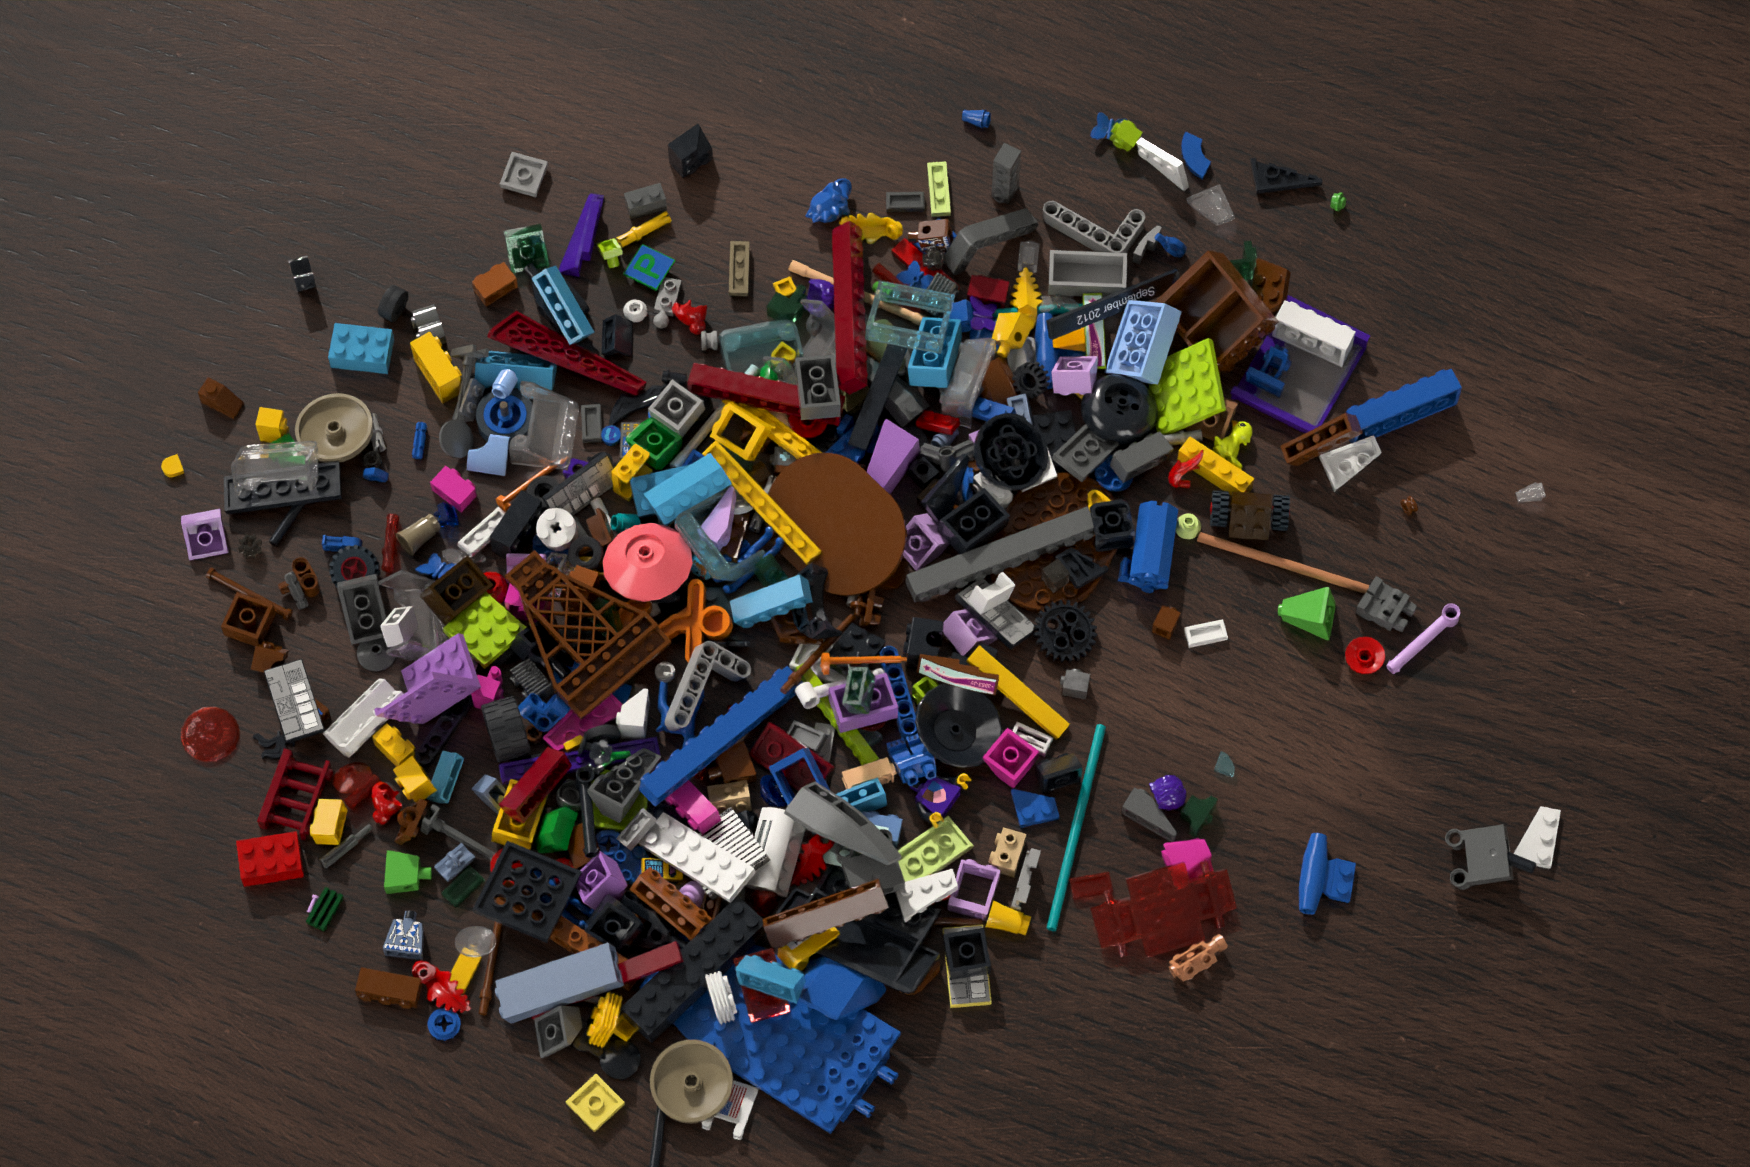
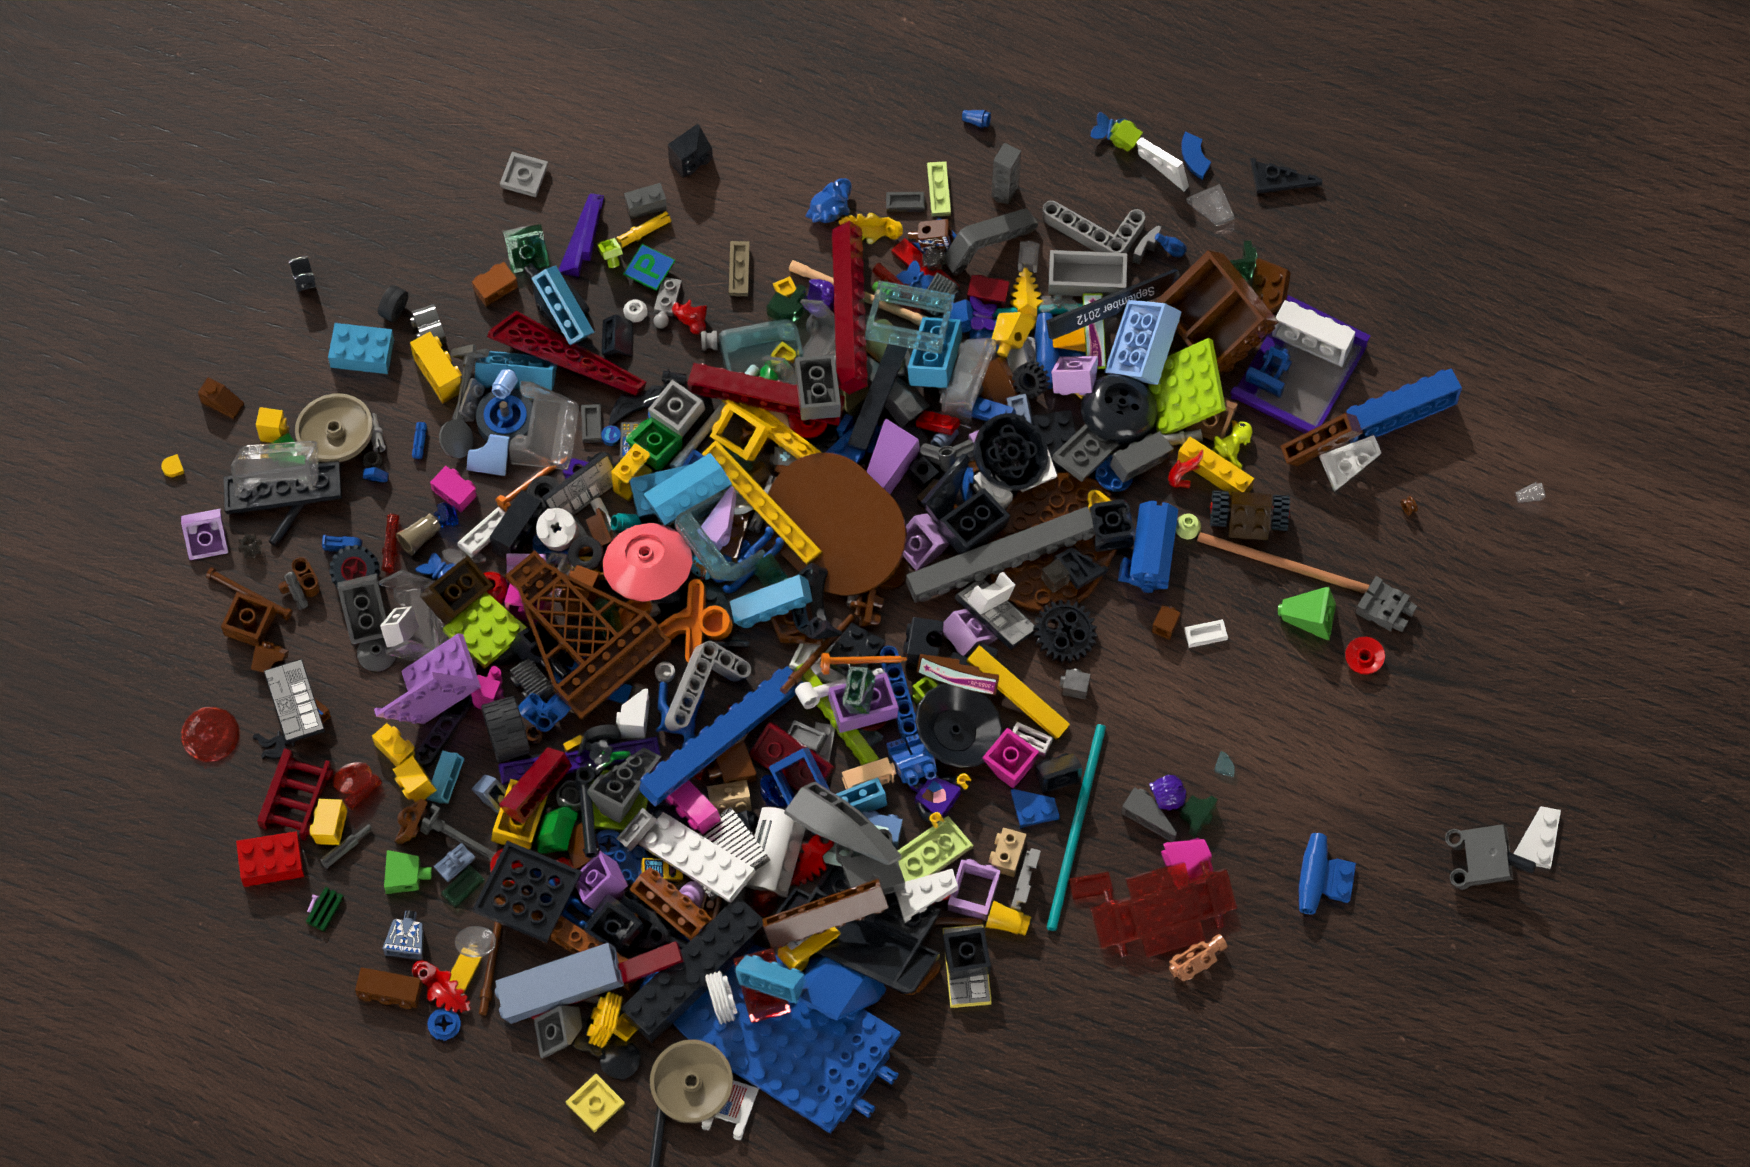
(359, 720): white brick -> none
(384, 802): red piece -> none
(572, 726): dark pink wing -> none
(1338, 201): bright green plate -> none
(1425, 637): lavender piece -> none

